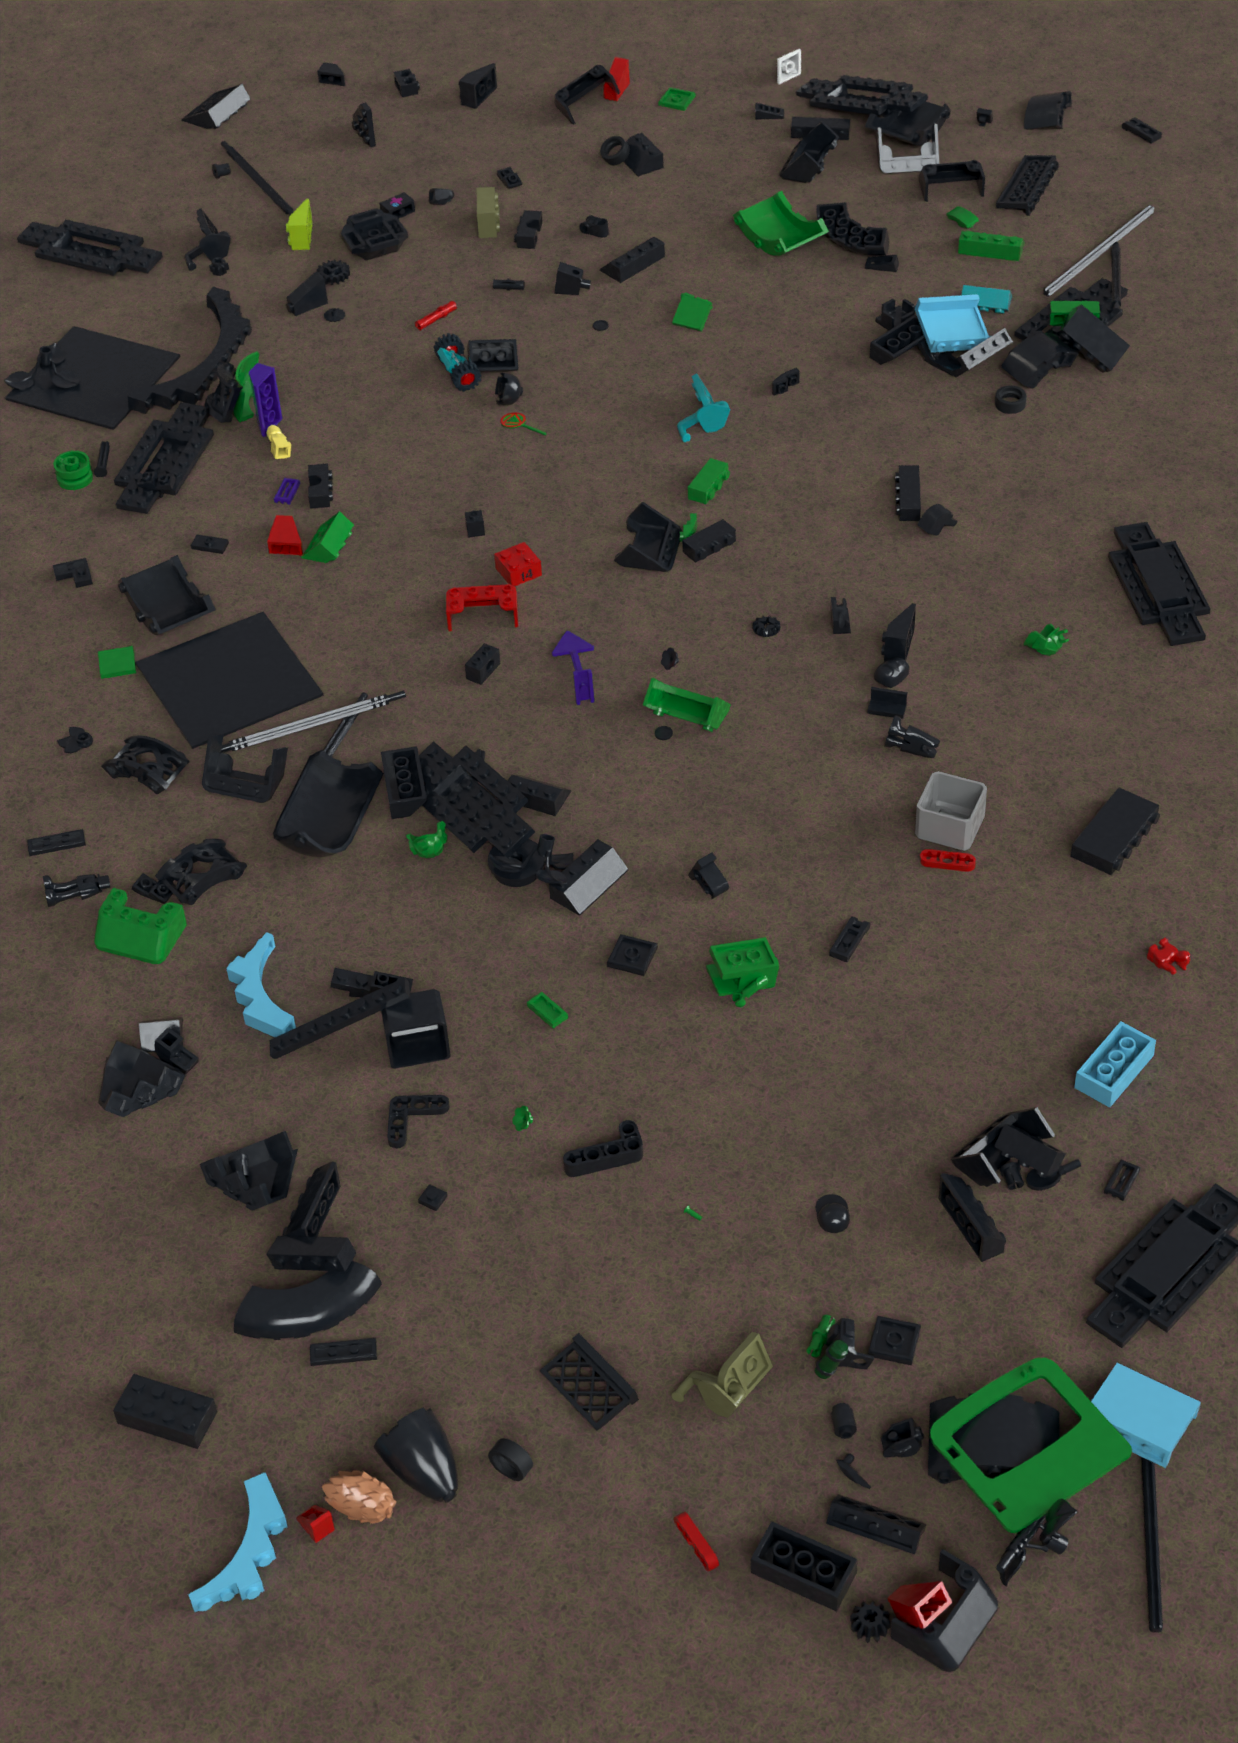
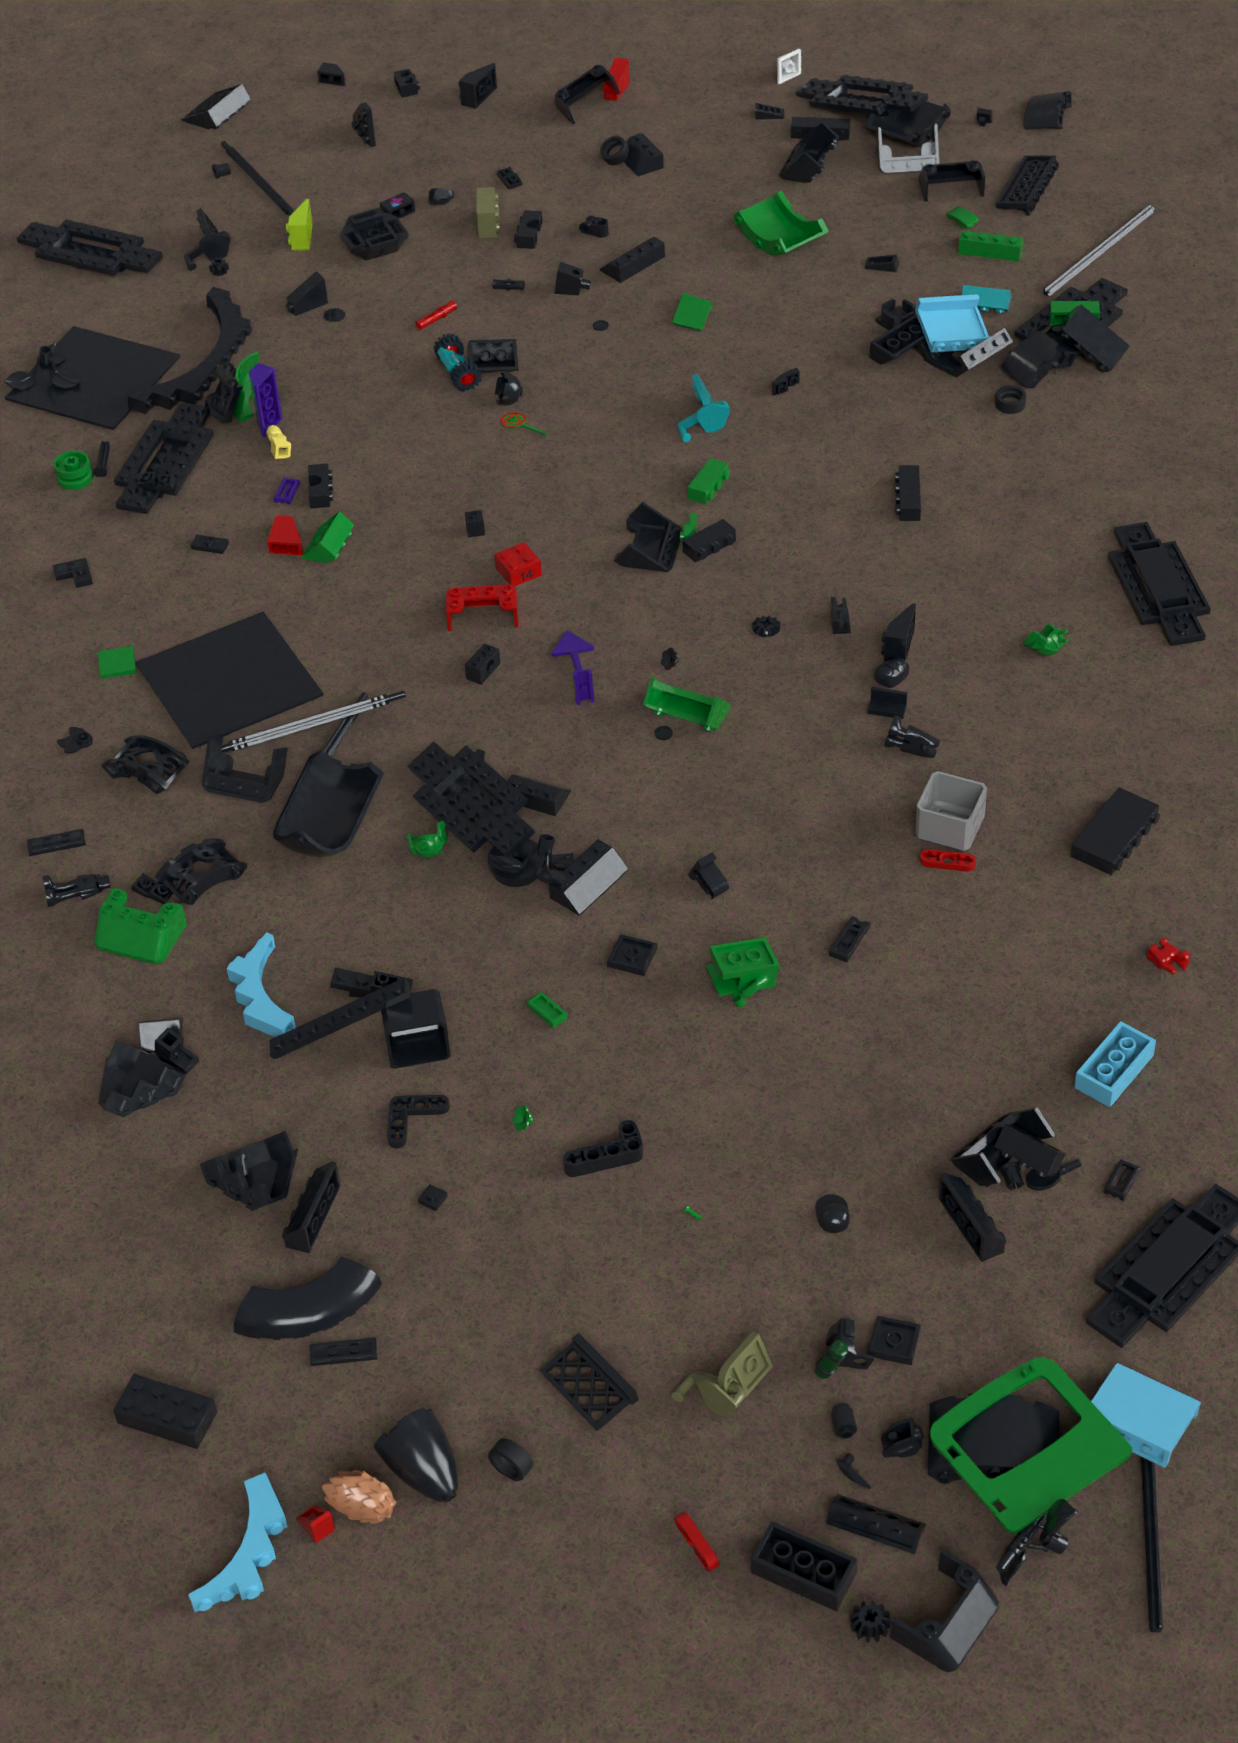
(164, 596): black panel -> none
(311, 1253): black brick -> none
(334, 271): black gear -> none
(403, 781): black slope -> none
(677, 99): green tile -> none
(819, 1336): green pin -> none
(849, 233): black brick -> none
(919, 1603): red slope -> none
(935, 519): black brick -> none
(1116, 278): black axle -> none
(1142, 130): black plate -> none

